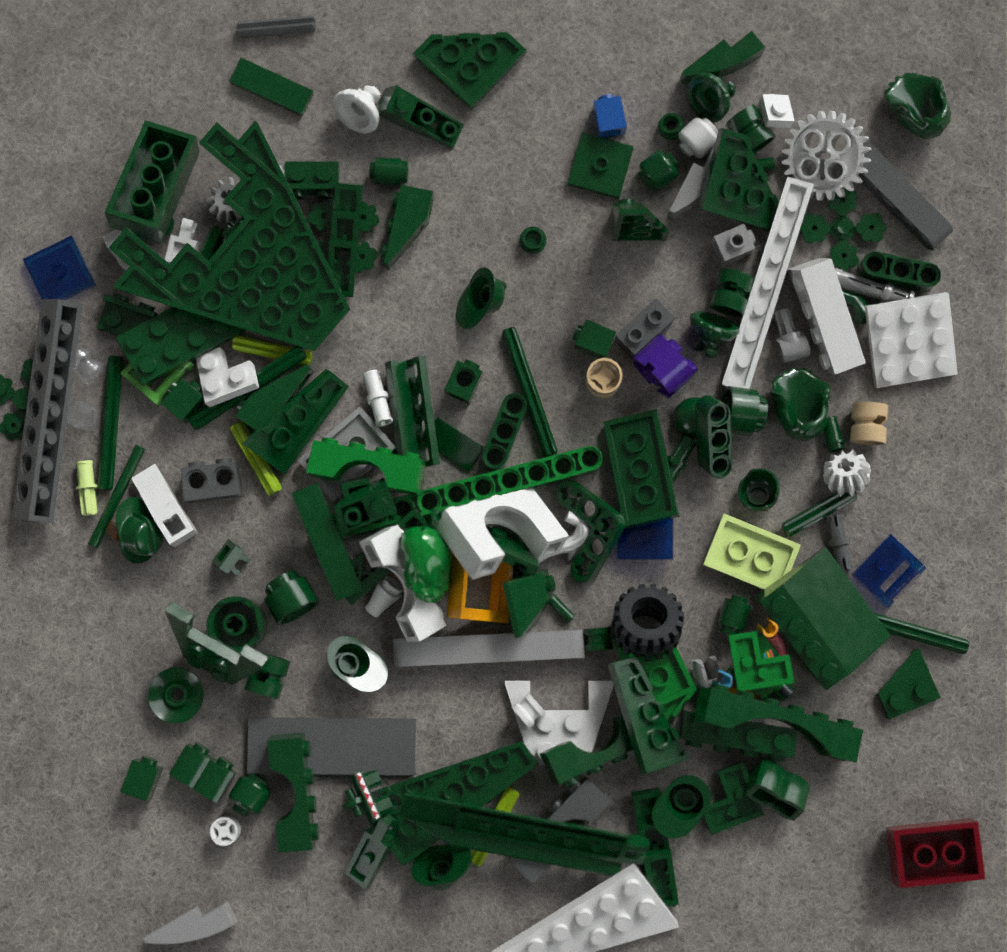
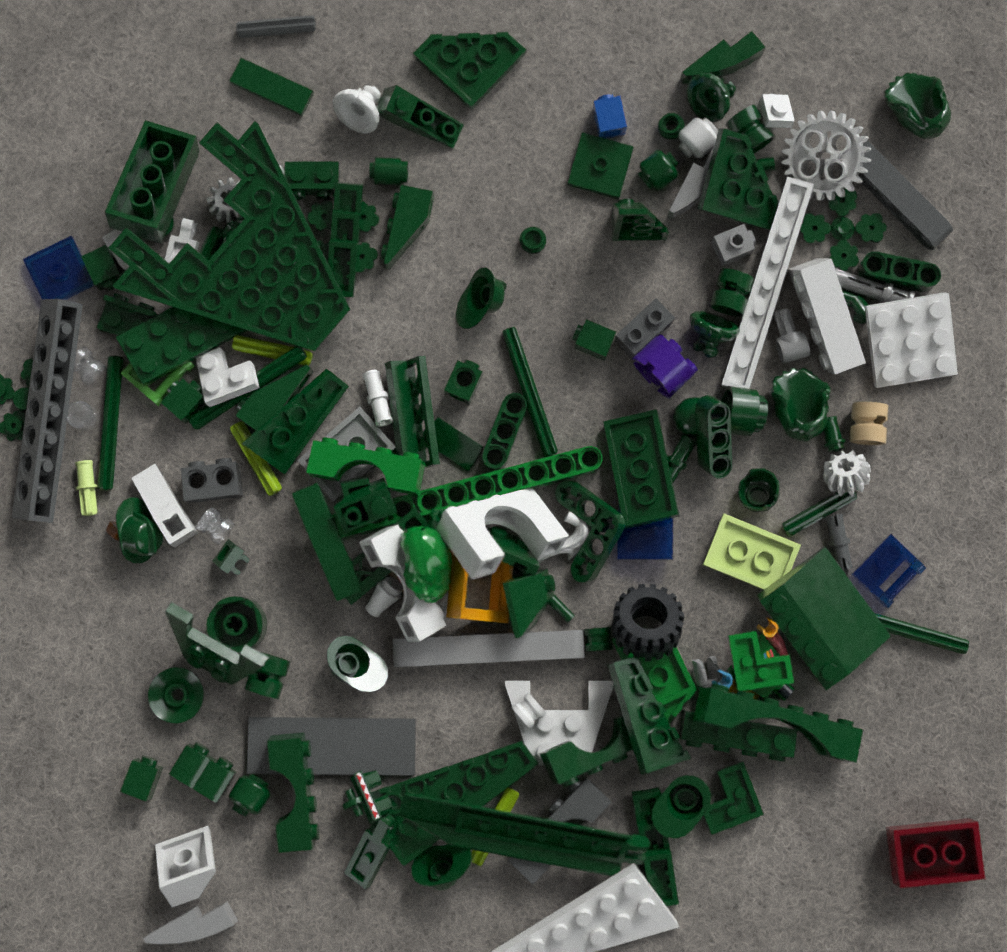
(102, 268): none -> dark green brick
(116, 496): dark green bar -> none
(185, 865): none -> white slope
(214, 525): none -> clear wheel
(222, 835): white wheel -> none
(290, 597): dark green piece -> none
(603, 378): tan wheel -> none
(733, 615): dark green brick -> none
(778, 789): dark green brick -> none
(908, 687): dark green wing -> none

